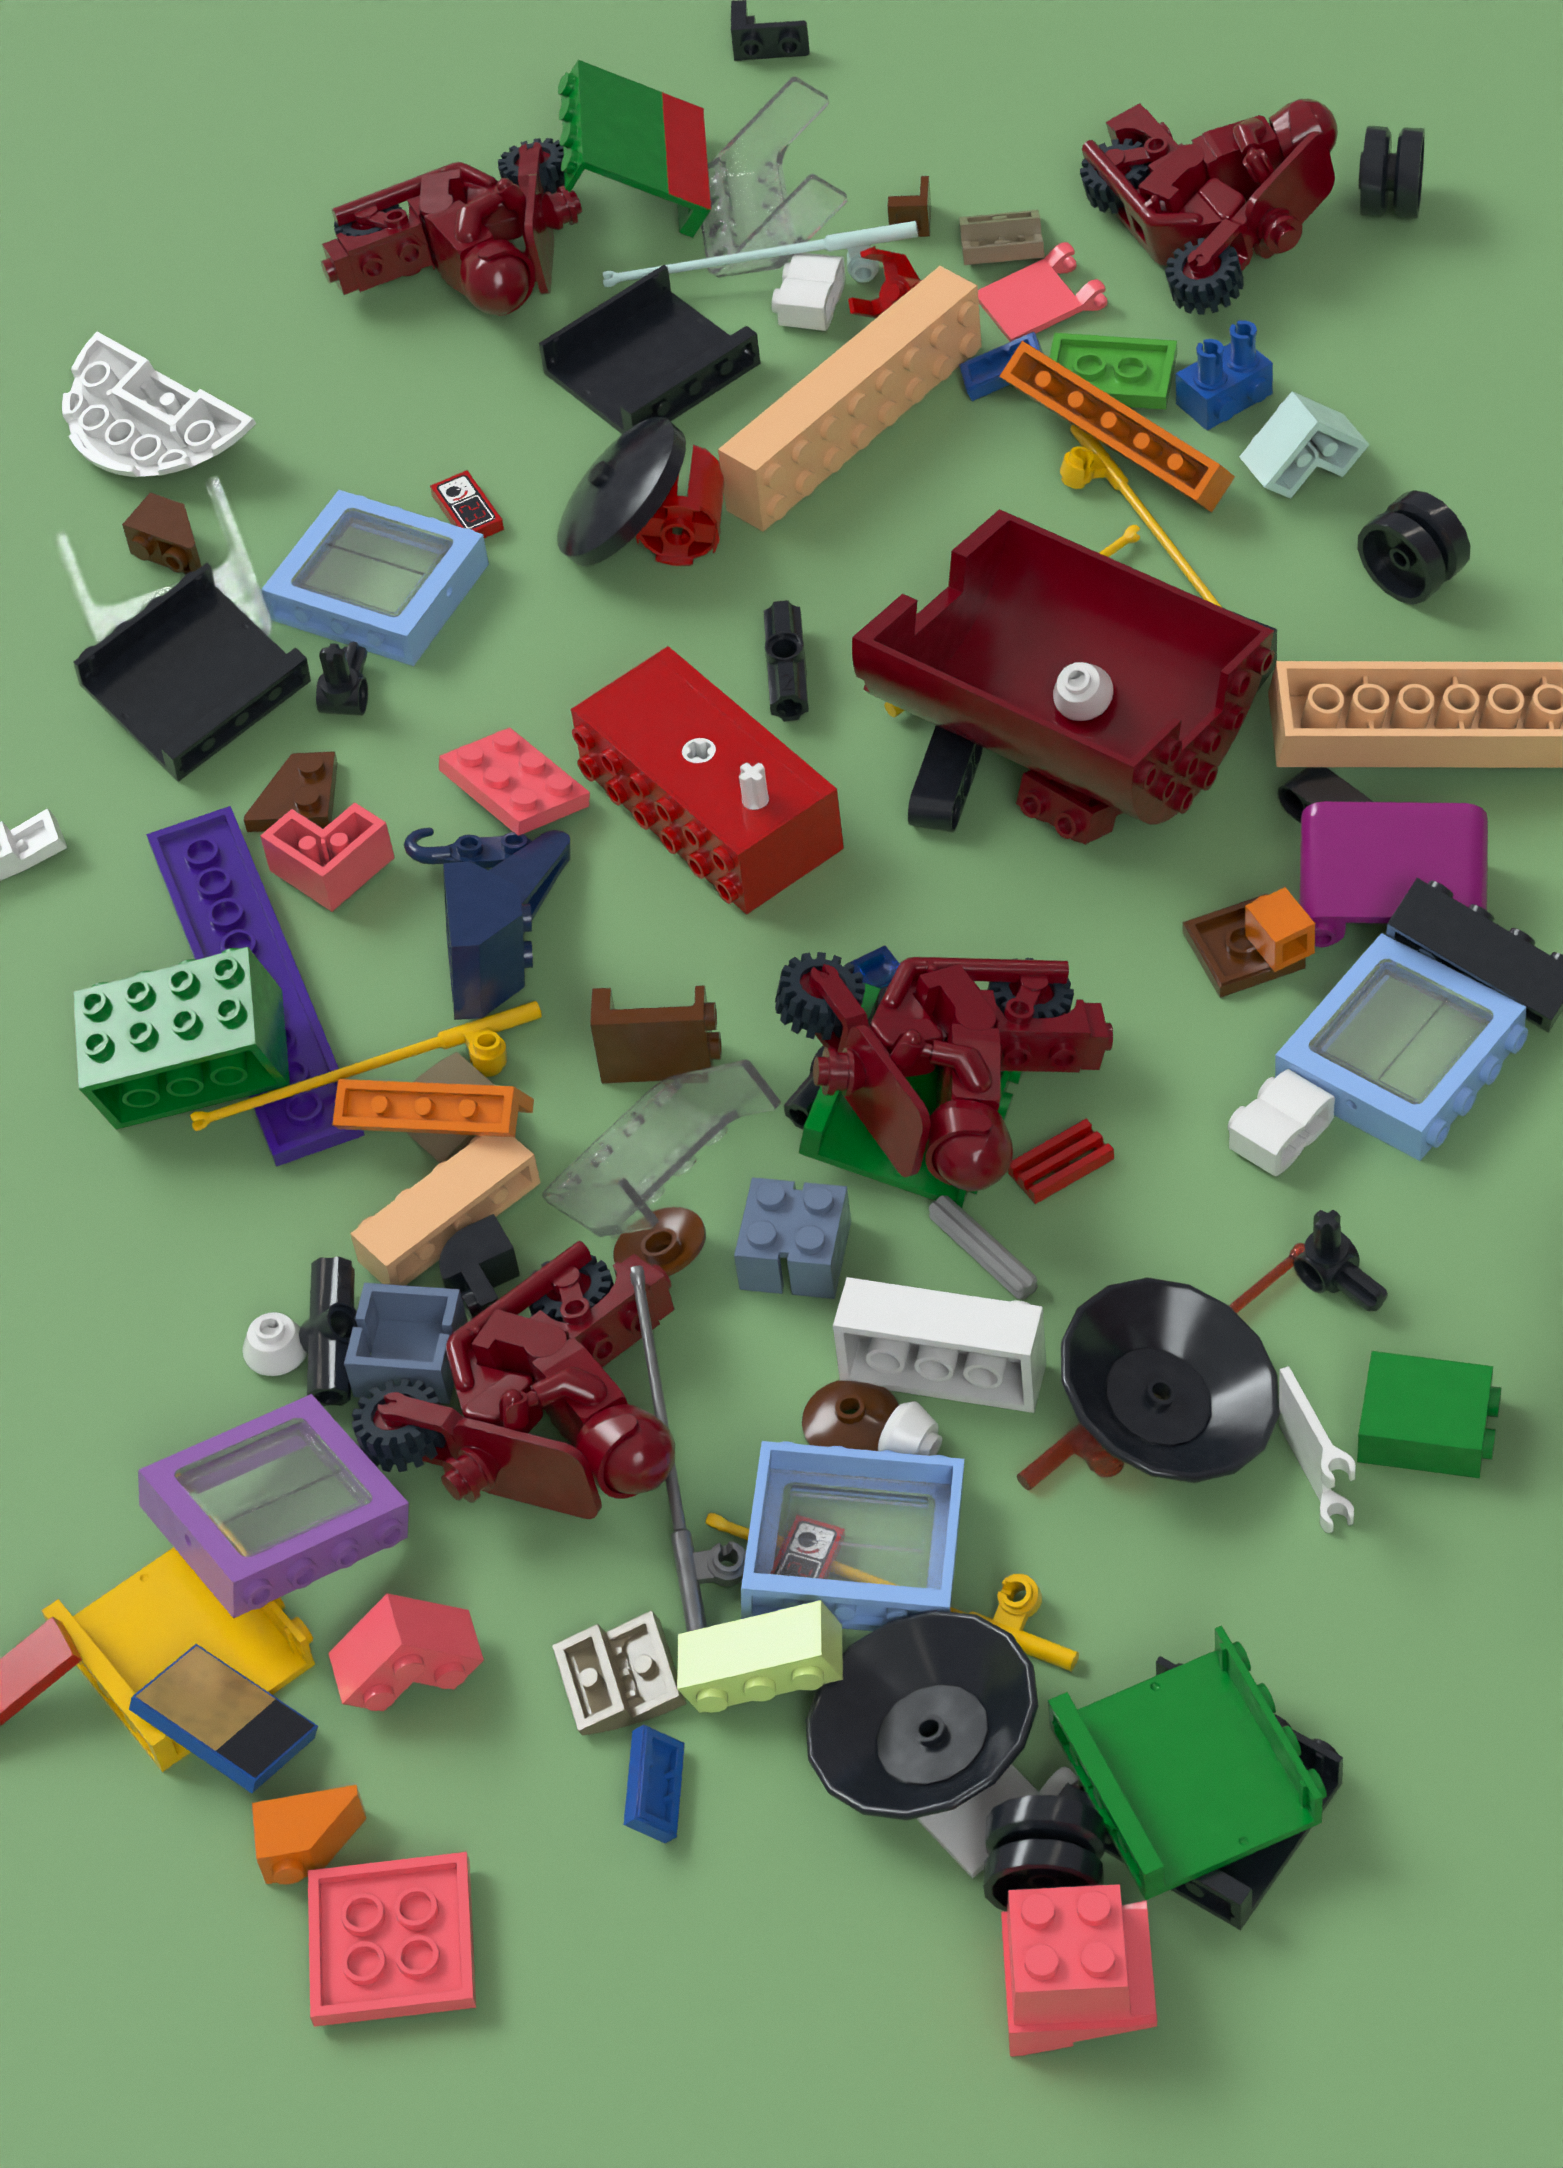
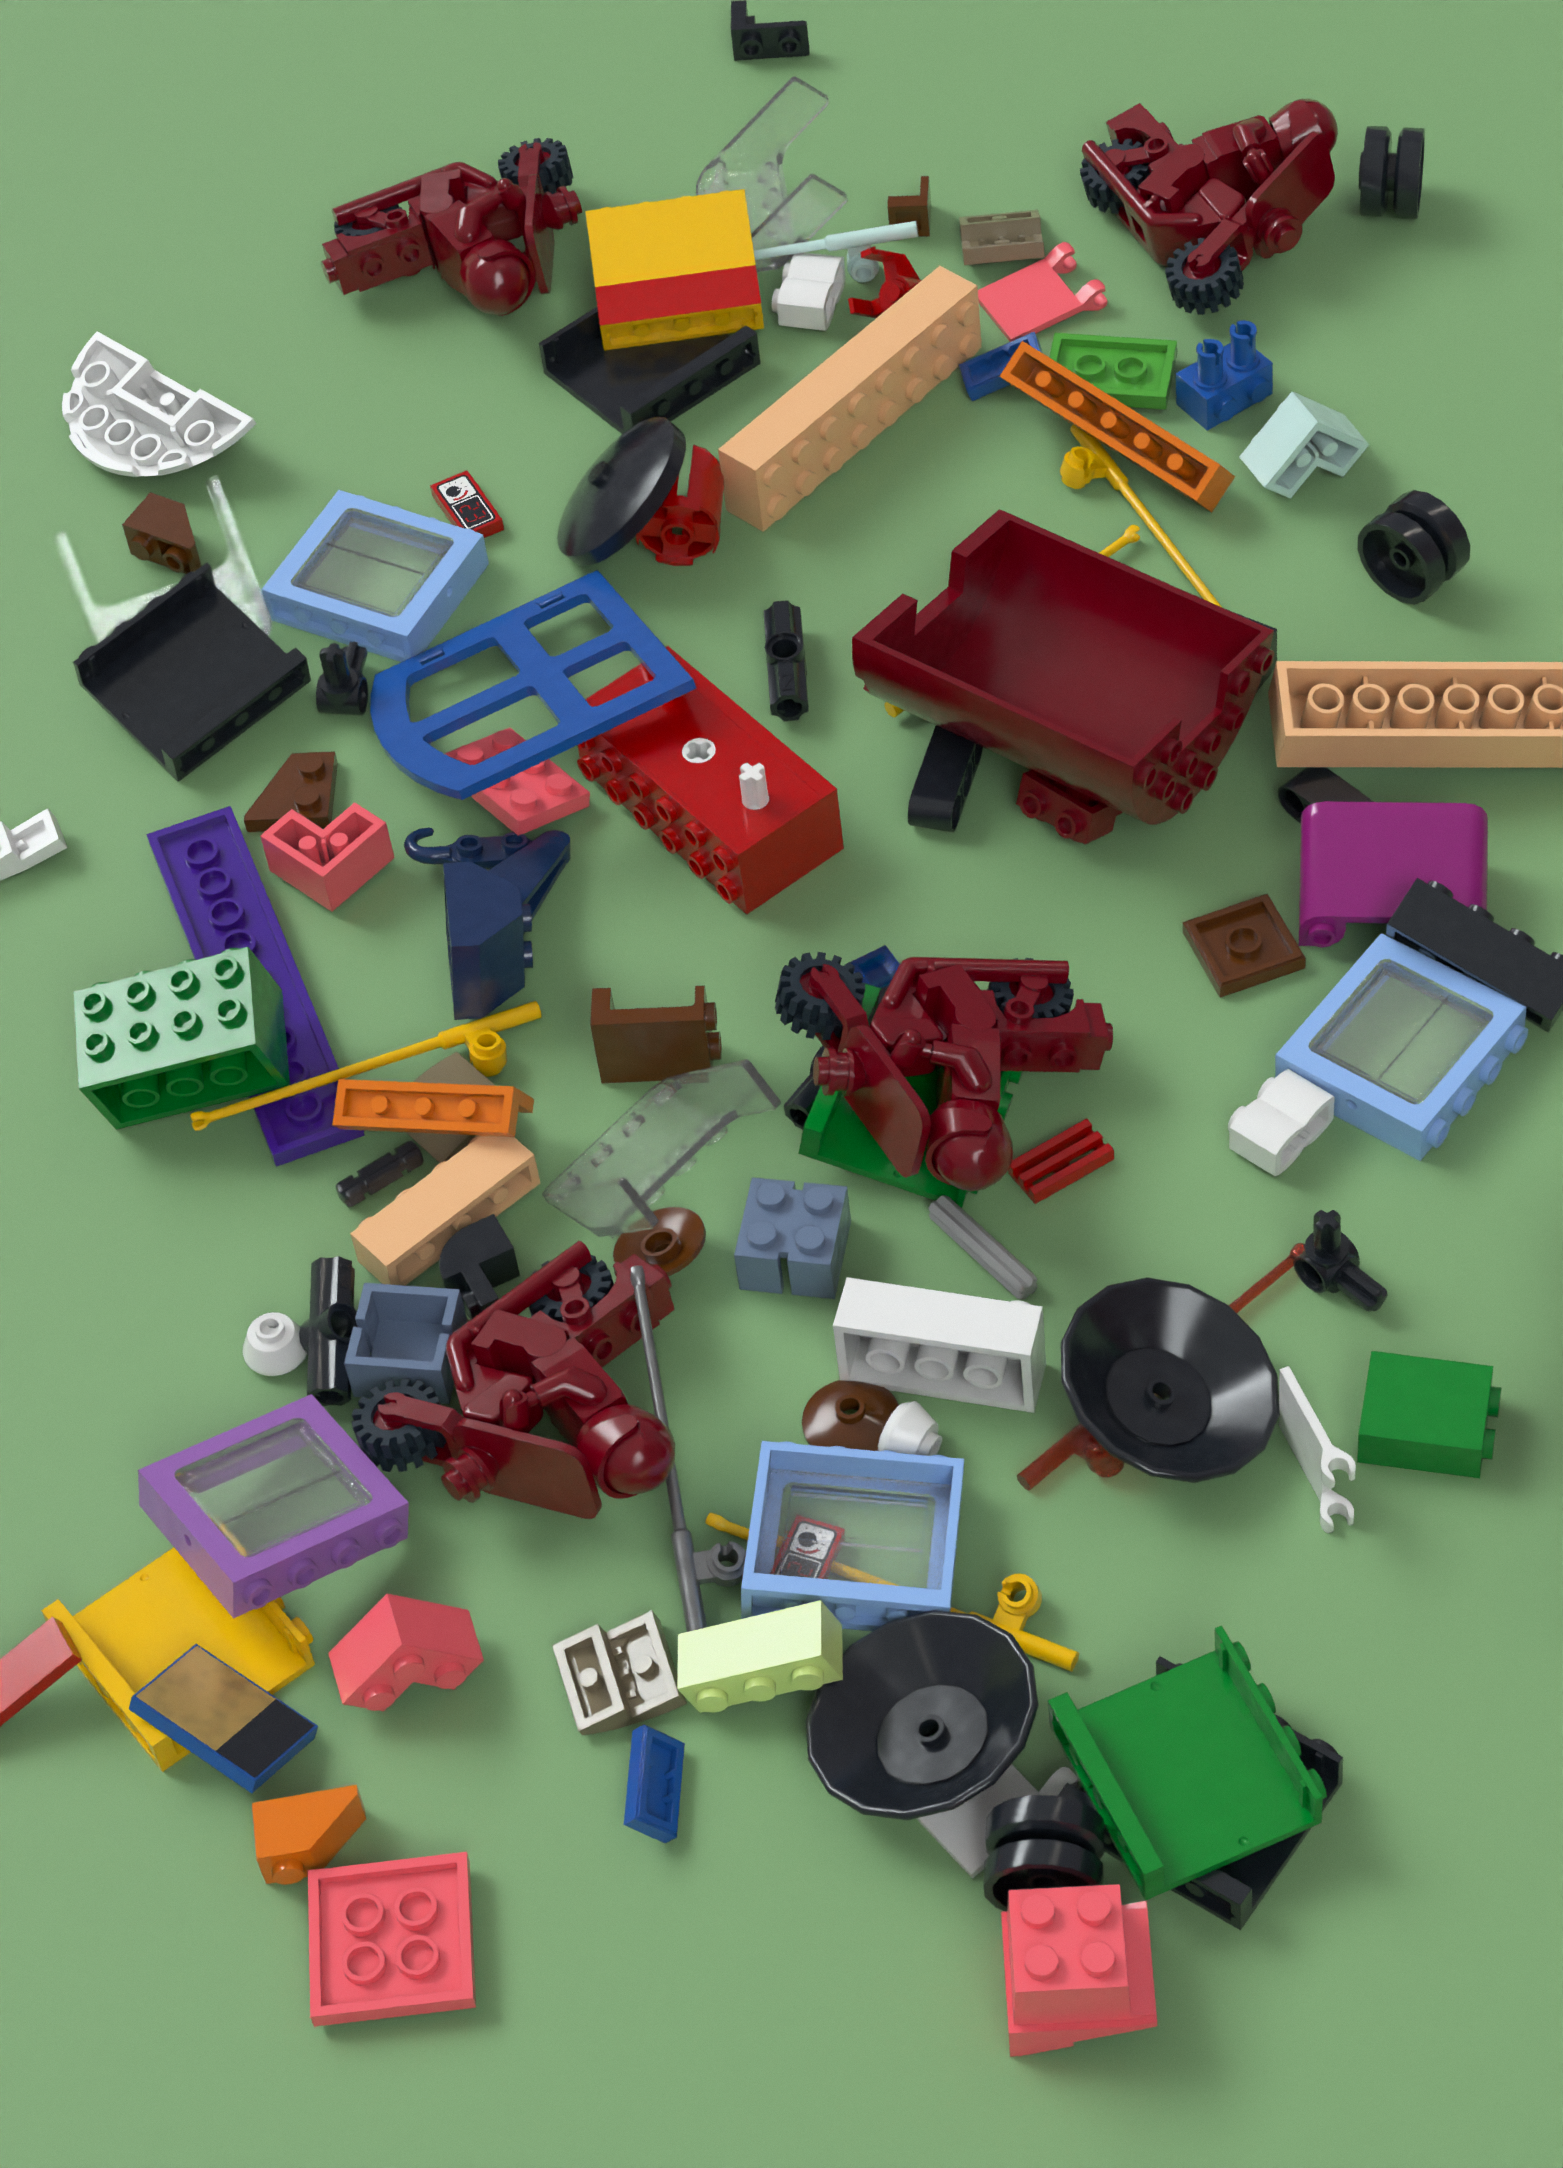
(379, 1173): none -> black axle
(539, 675): none -> blue window
(635, 140): green panel -> none
(674, 269): none -> yellow panel
(1082, 691): white cone -> none
(1279, 929): orange brick -> none

